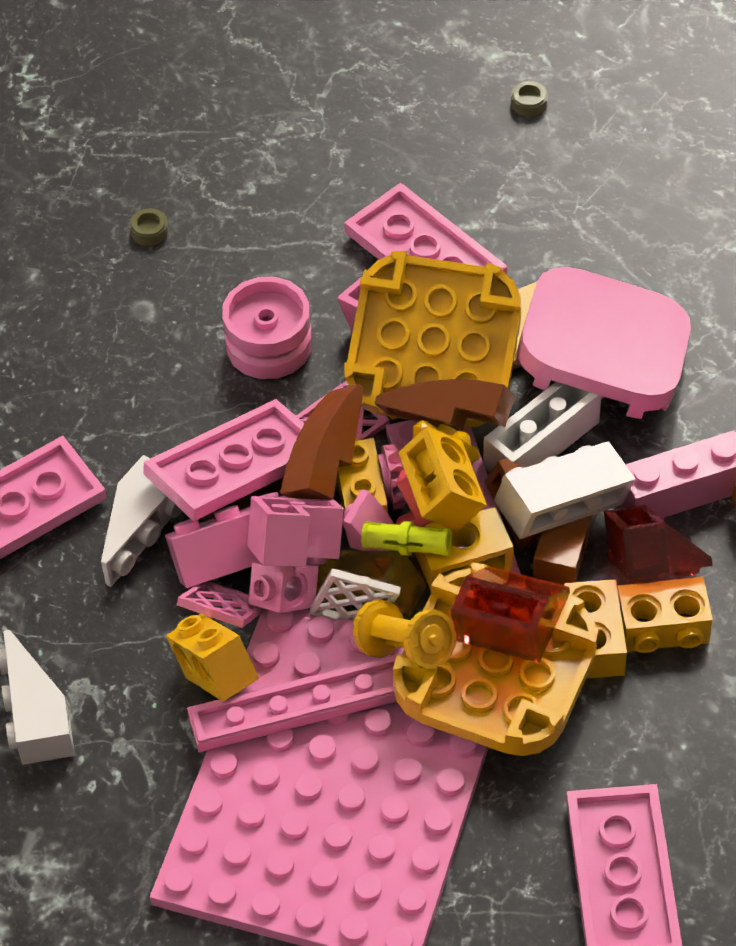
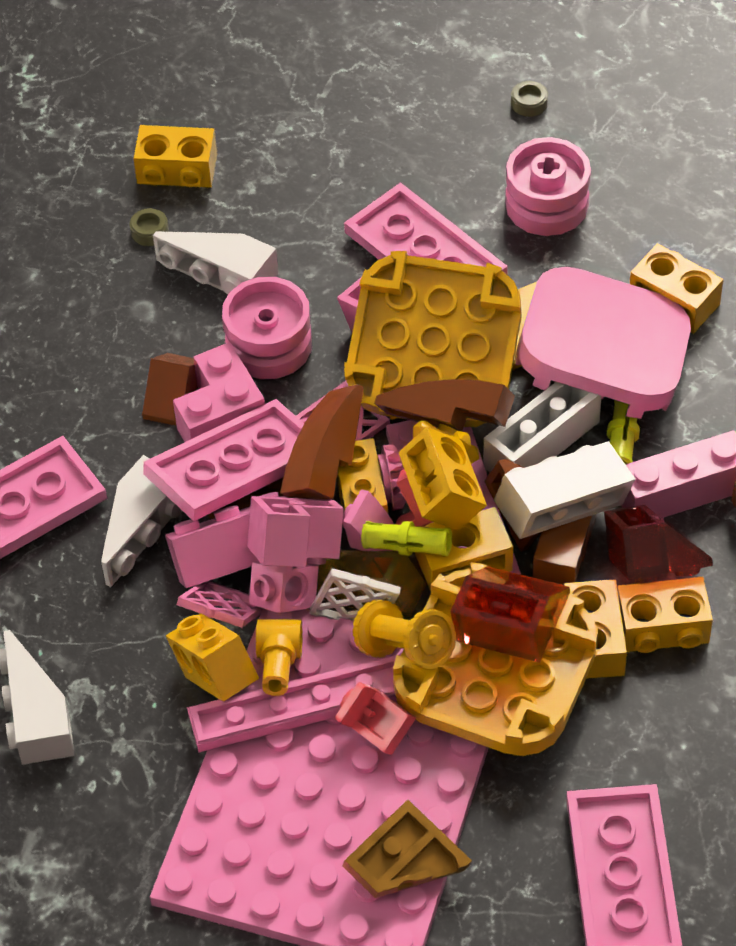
(168, 379): none -> dark orange slope
(175, 156): none -> yellow brick
(216, 258): none -> white slope
(223, 393): none -> bright pink brick
(278, 647): none -> yellow pin
(374, 717): none -> coral bracket
(404, 854): none -> pearl gold wing
(547, 186): none -> bright pink wheel
(623, 432): none -> neon yellow pin
(680, 281): none -> yellow brick

